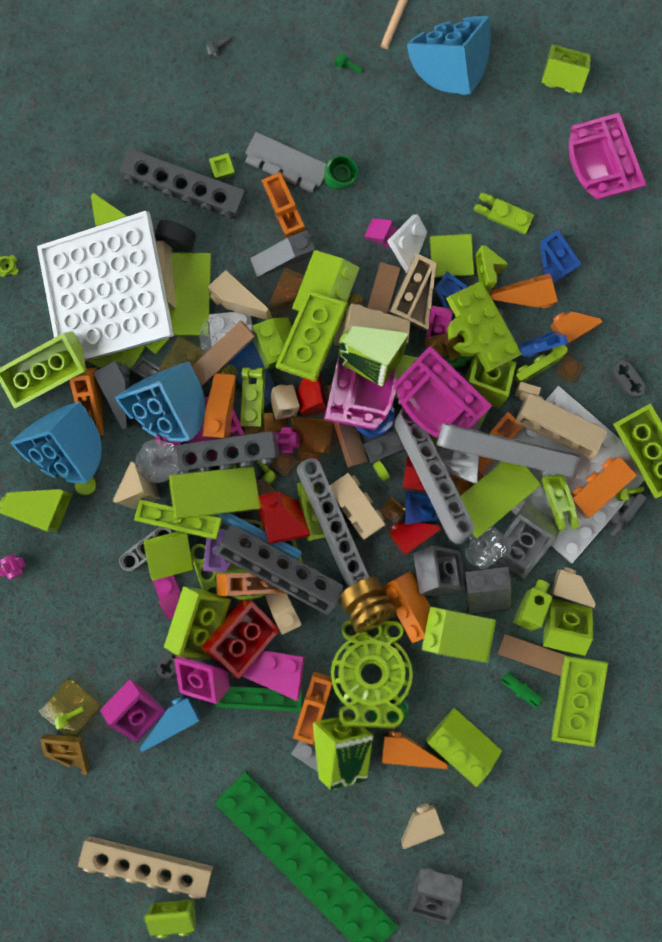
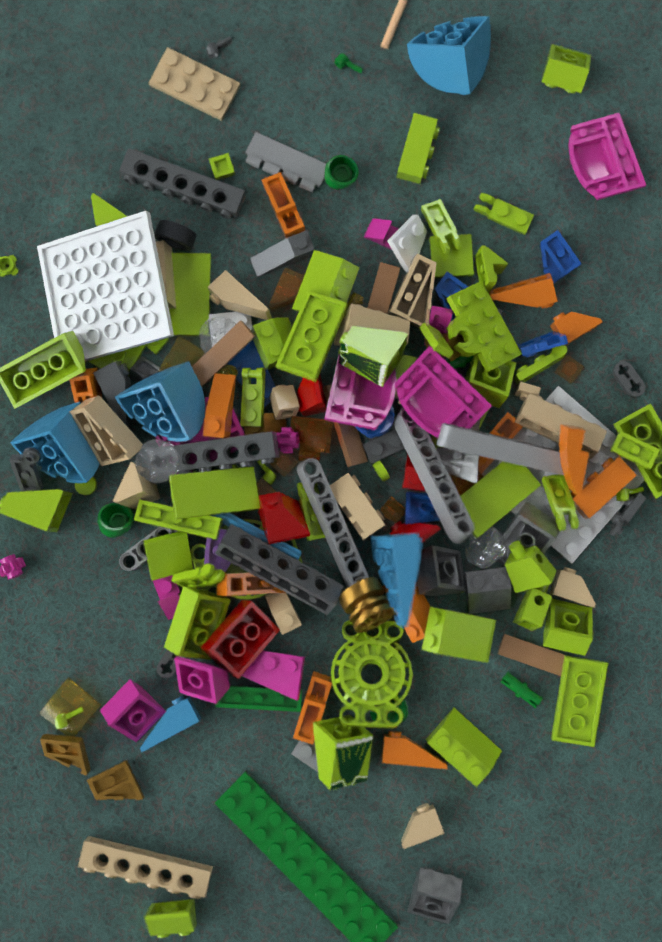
(26, 470): none -> dark grey hinge
(105, 431): none -> tan wedge
(115, 520): none -> green hat
(116, 784): none -> pearl gold wing
(194, 84): none -> tan plate
(199, 577): none -> lime hinge
(399, 563): none -> dark azure slope
(418, 148): none -> lime brick
(436, 340): none -> lime tile
(441, 225): none -> lime hinge
(528, 567): none -> lime torso
(573, 457): none -> orange slope
(634, 450): none -> lime plate

